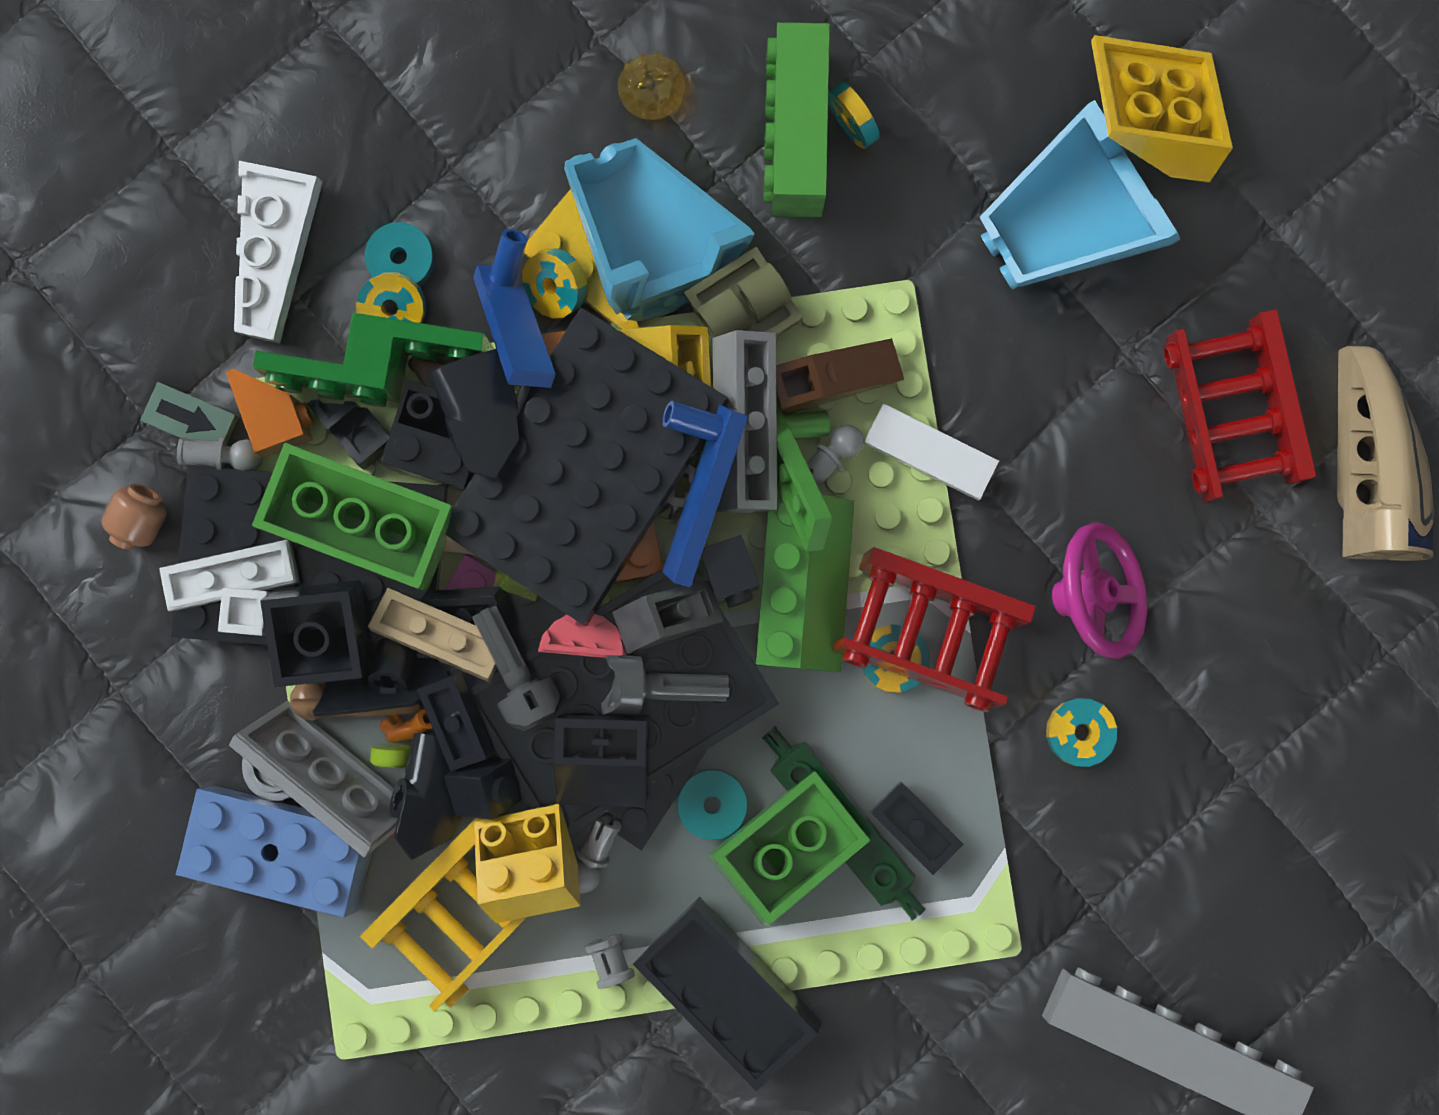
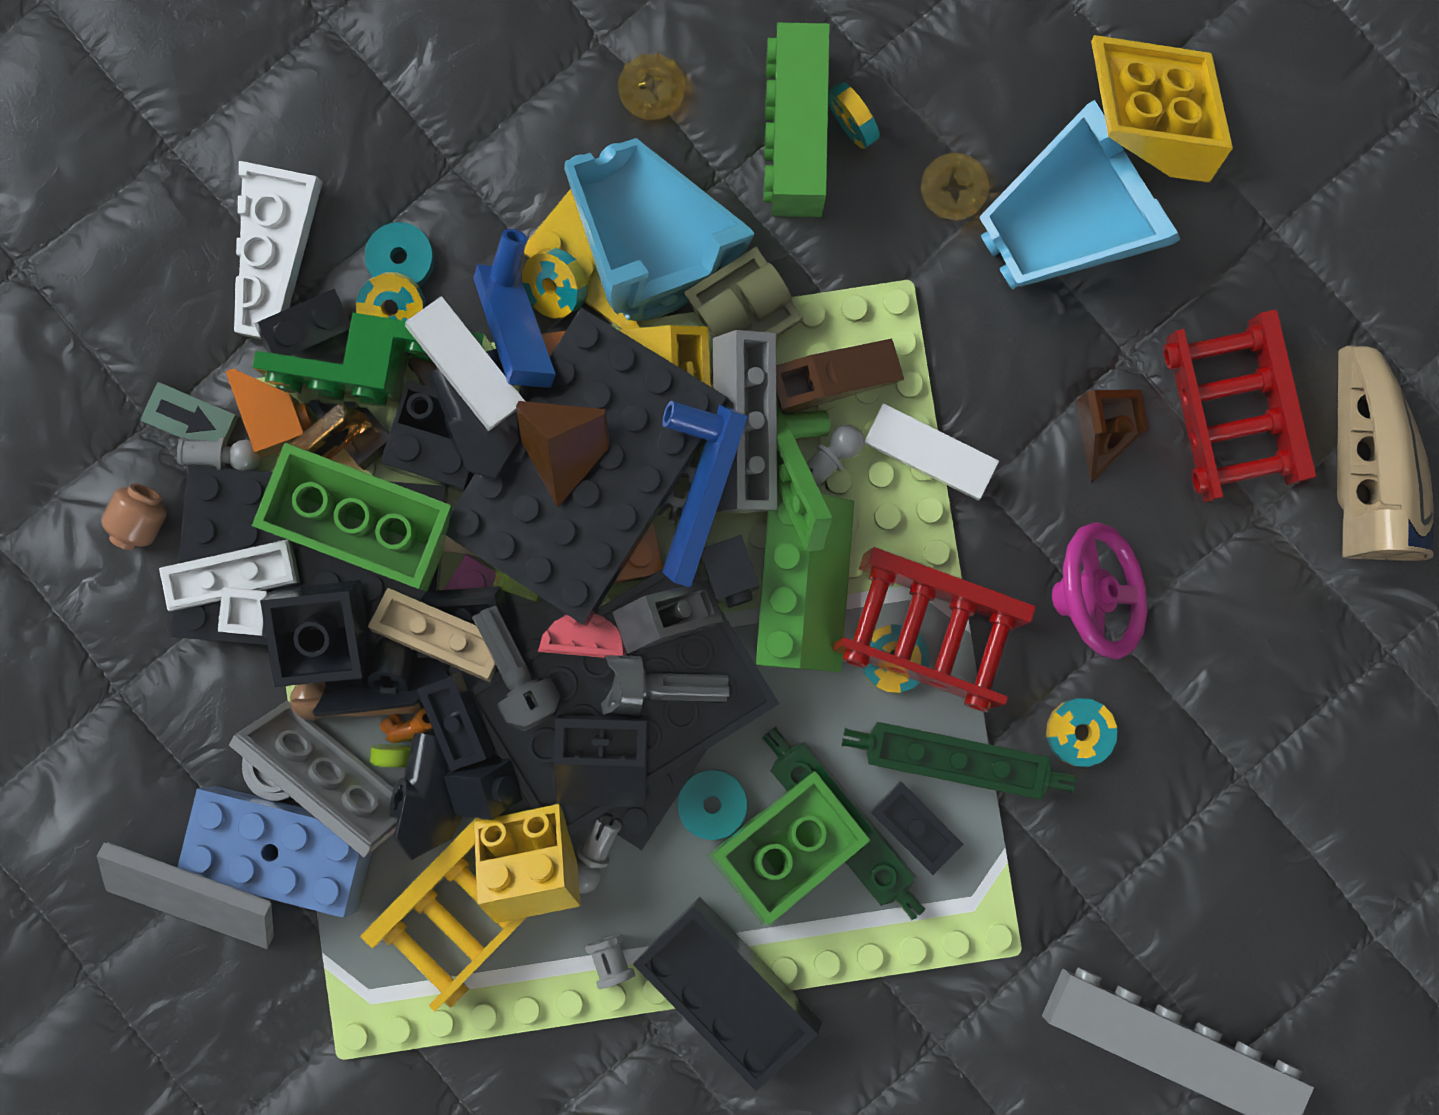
(186, 895): none -> light grey tile
(304, 324): none -> black plate
(333, 431): none -> clear orange tile
(464, 363): none -> white tile
(562, 442): none -> reddish brown slope
(958, 760): none -> dark green plate
(968, 173): none -> clear yellow gear
(1109, 425): none -> reddish brown slope

